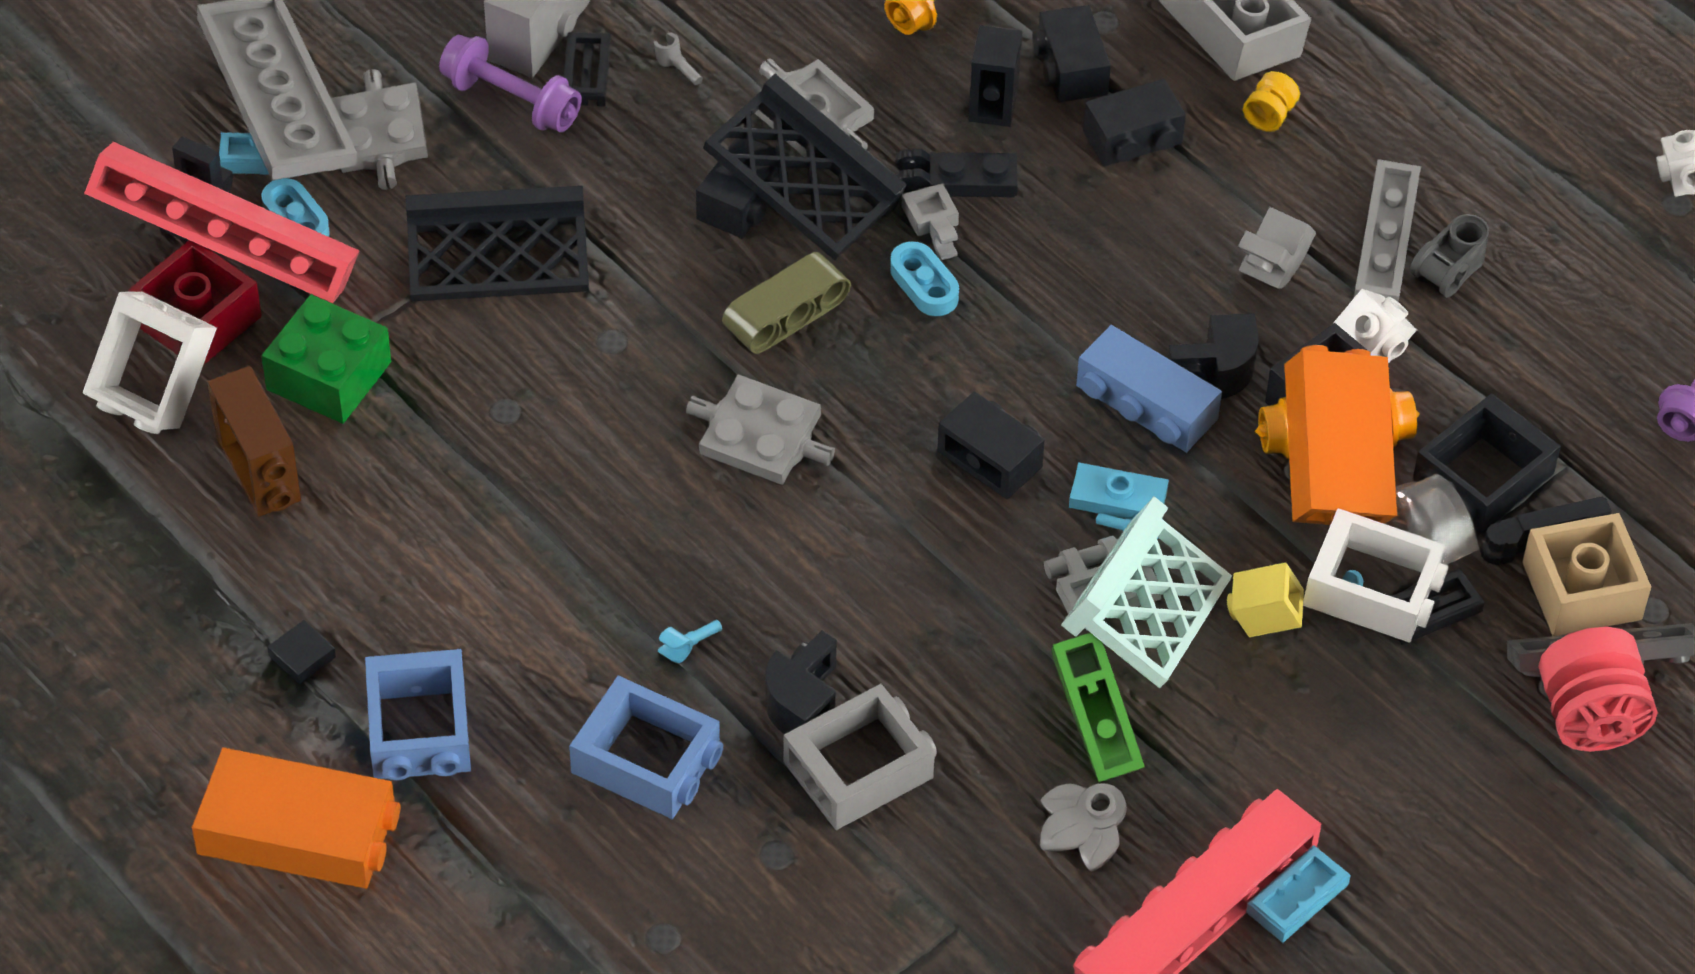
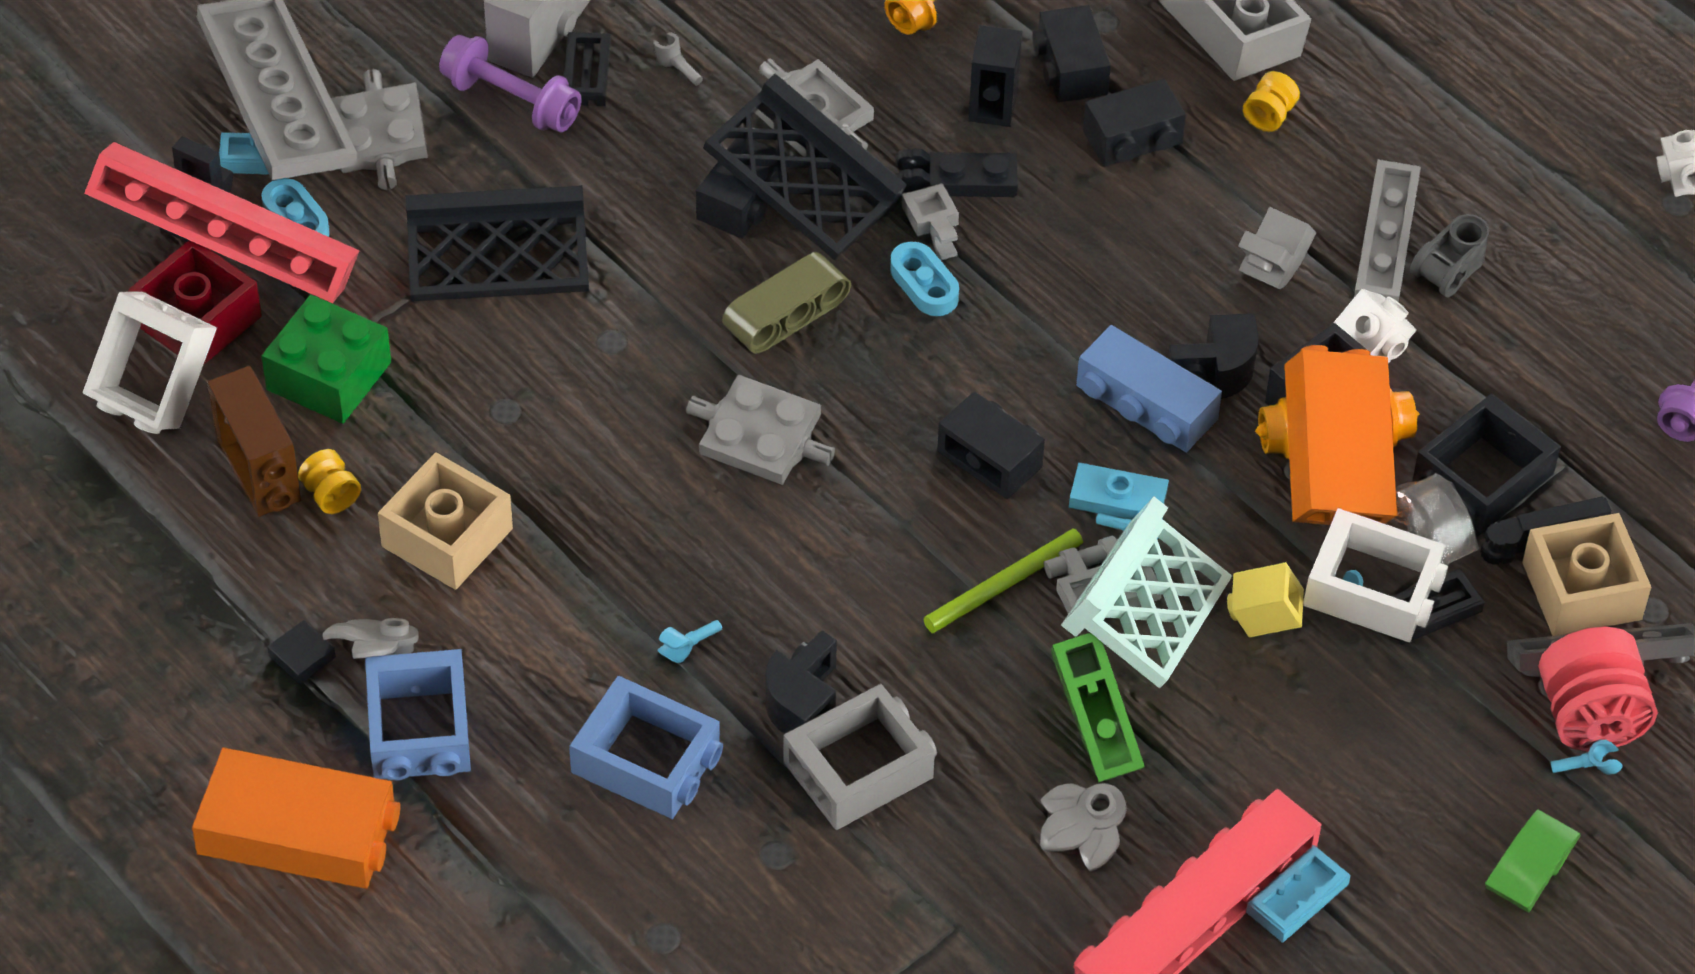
(327, 477): none -> yellow wheel
(375, 637): none -> light grey plate
(445, 520): none -> tan brick
(1000, 581): none -> lime bar
(1532, 860): none -> bright green slope
(1590, 759): none -> medium azure hand

